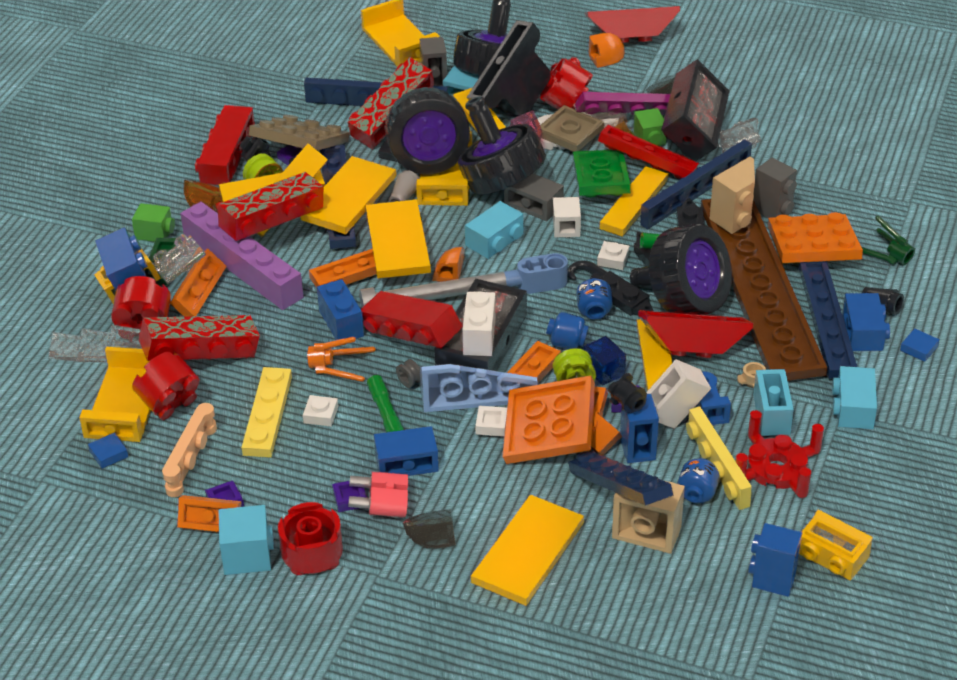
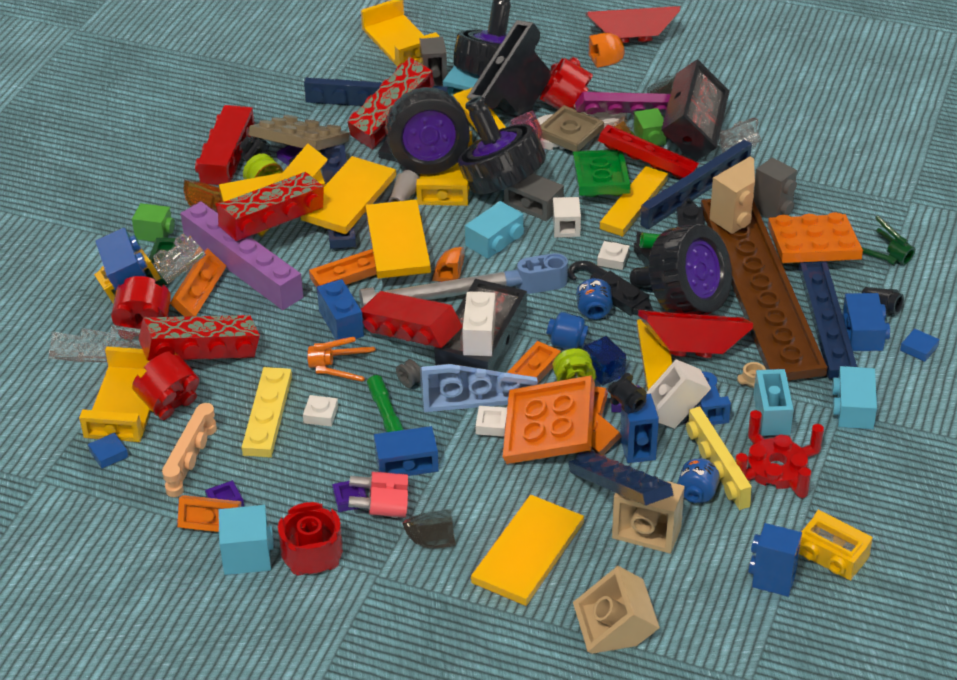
(615, 612): none -> tan slope

